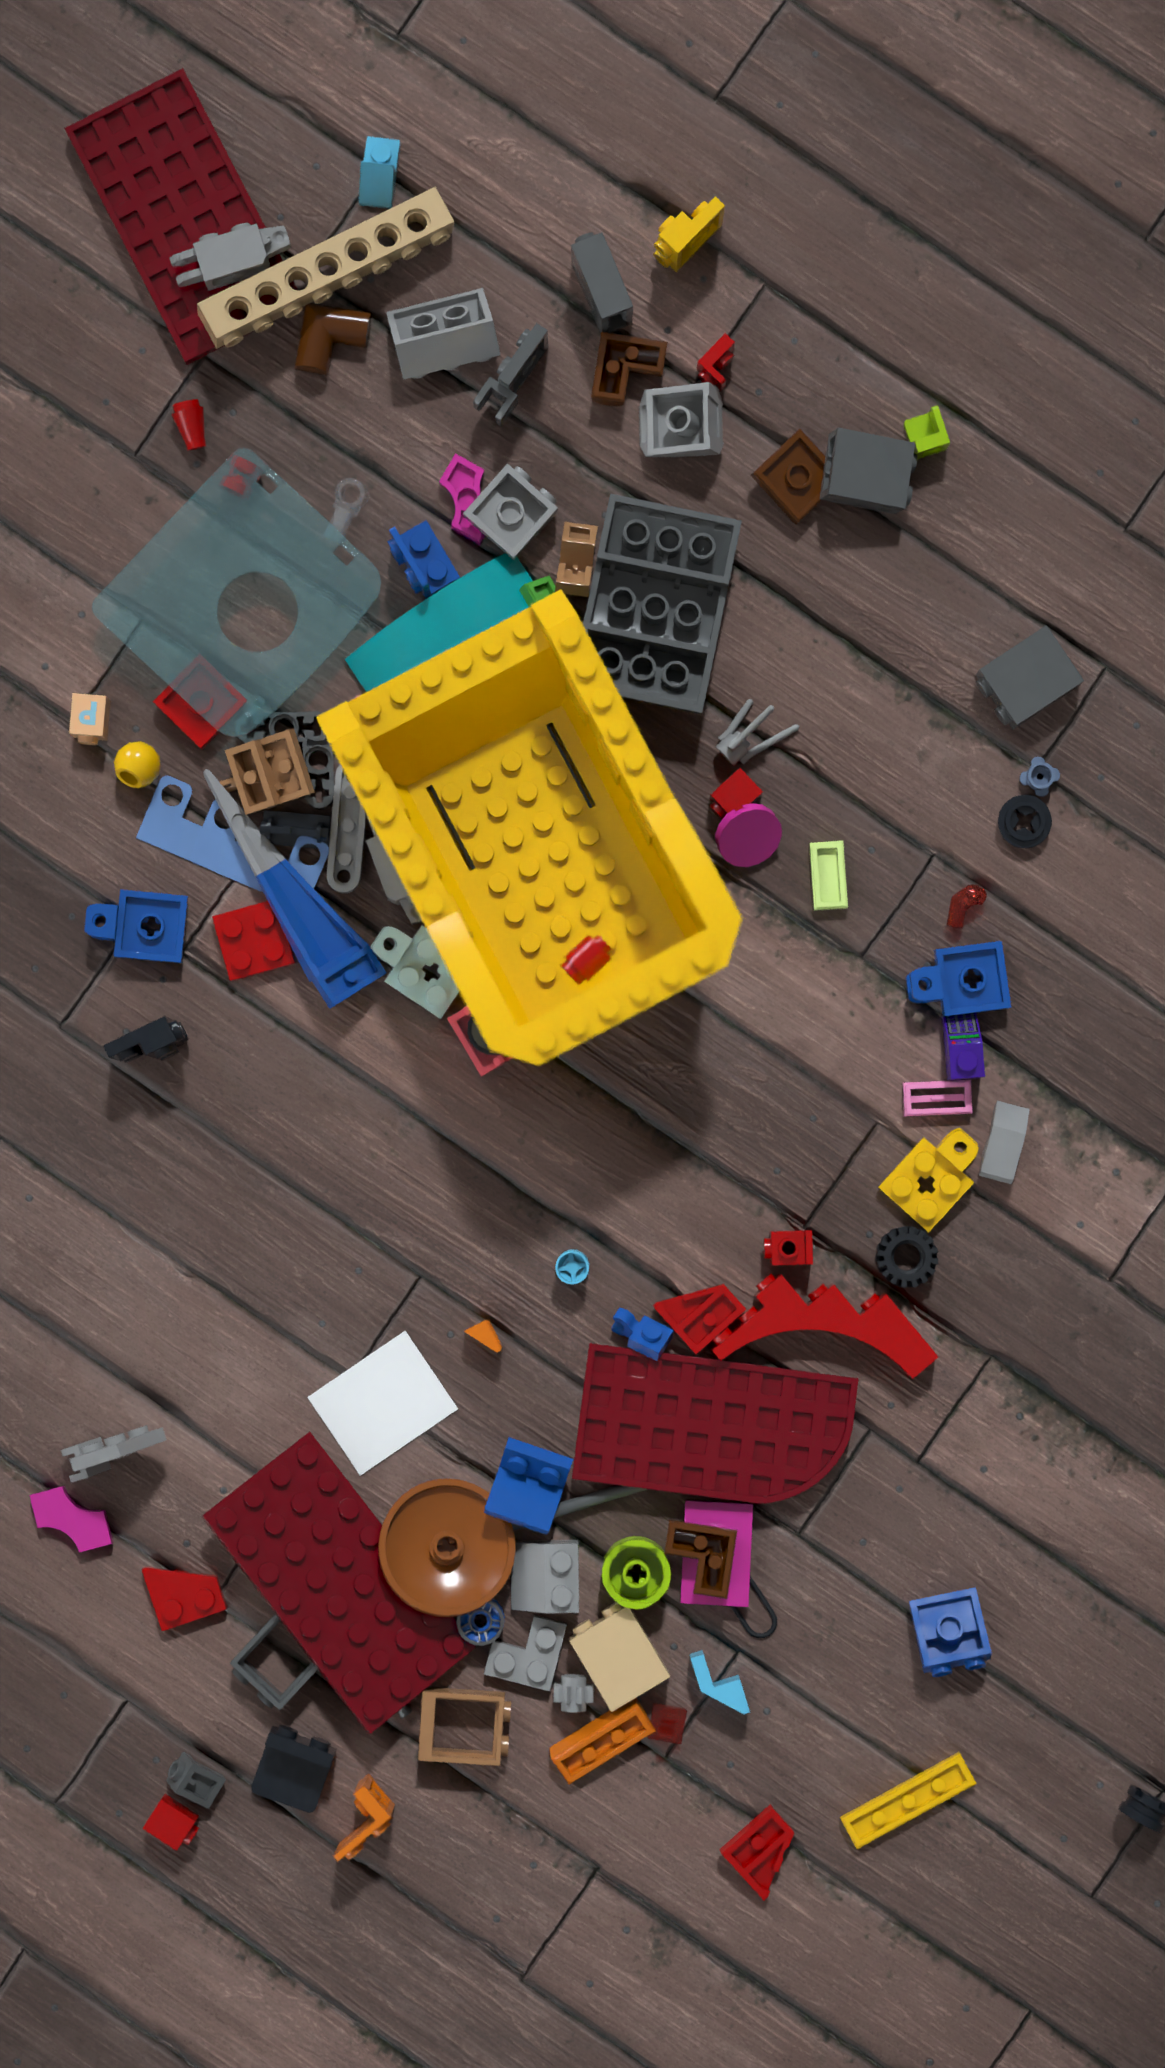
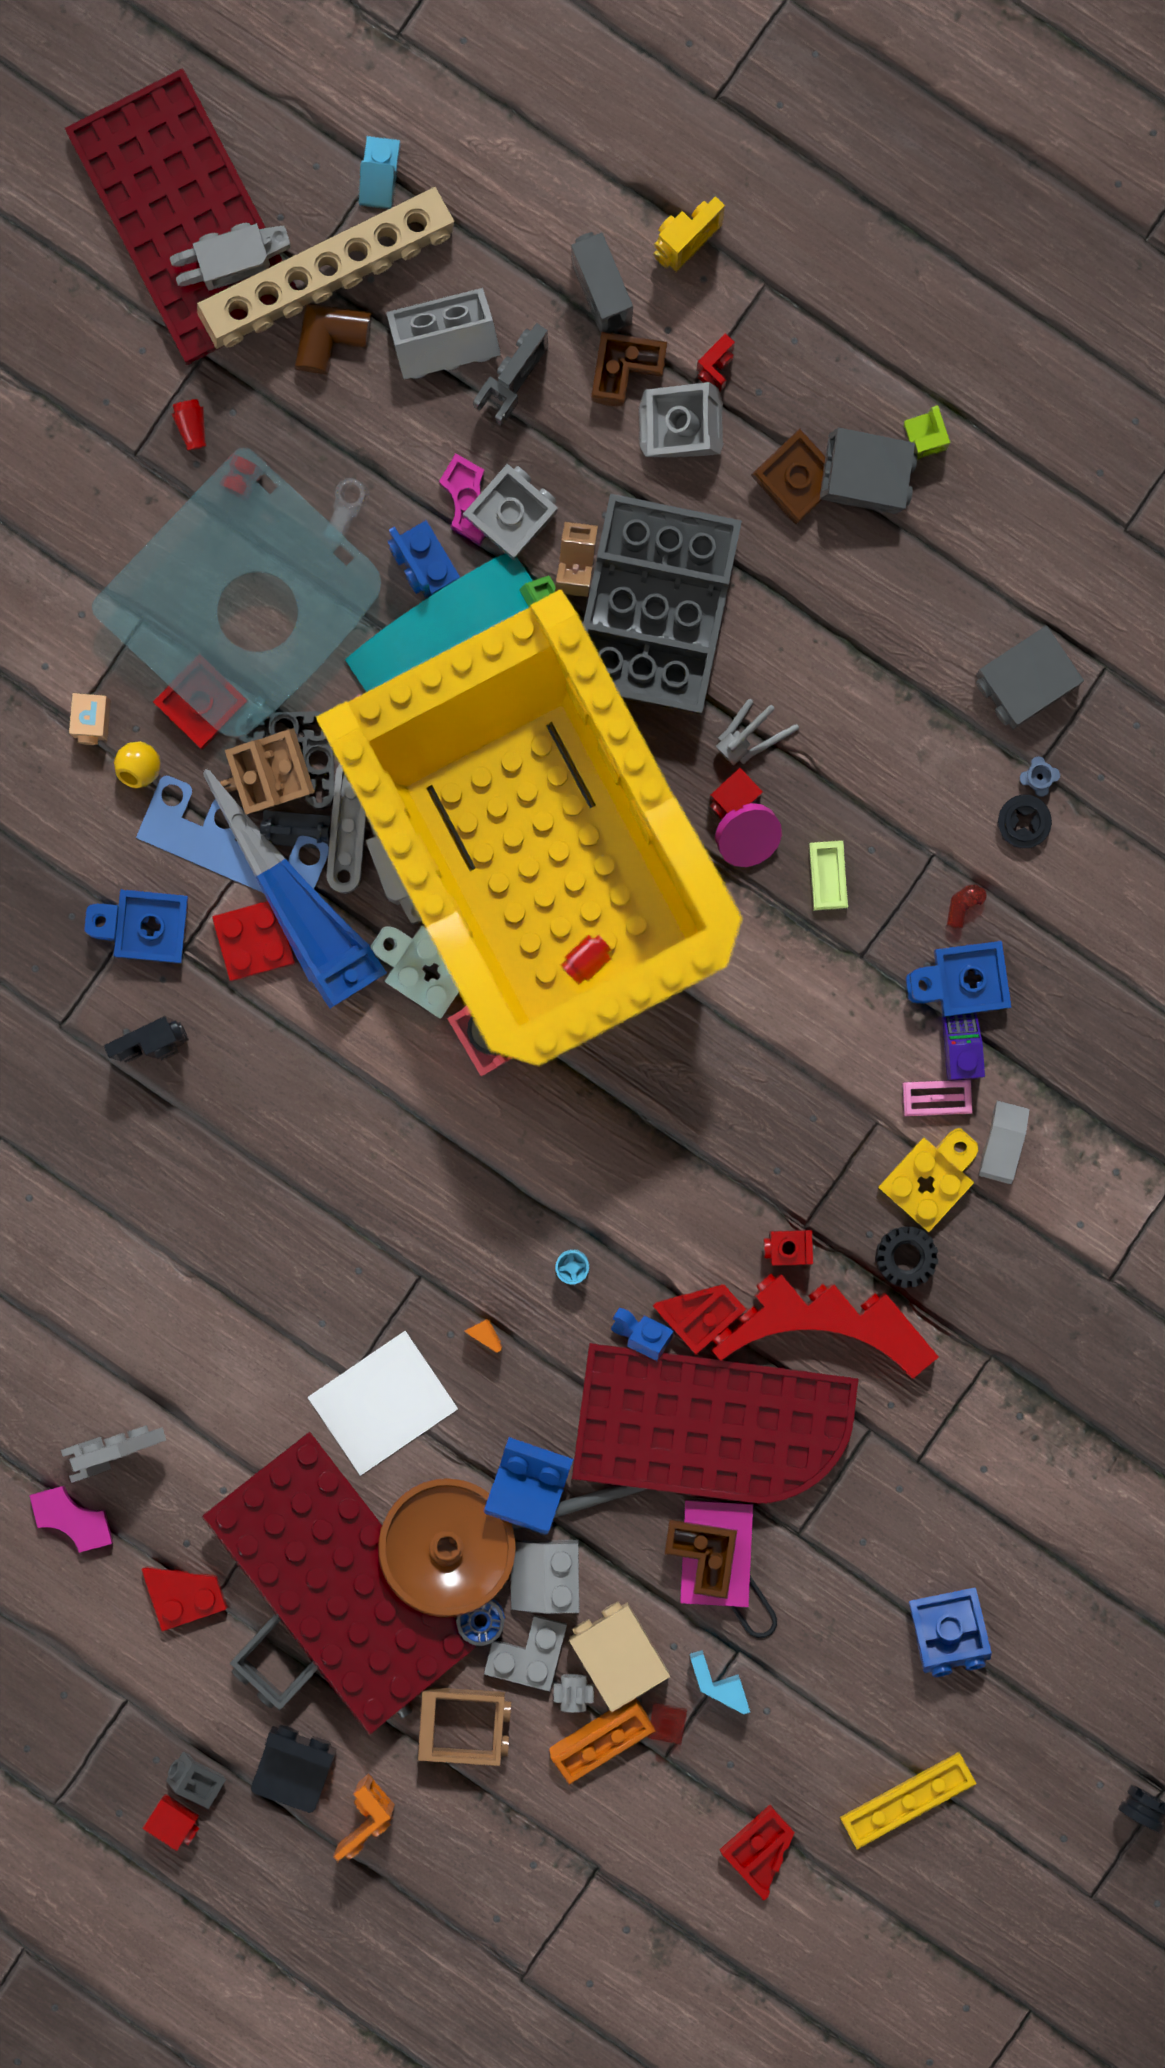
(649, 1586): lime brick -> none

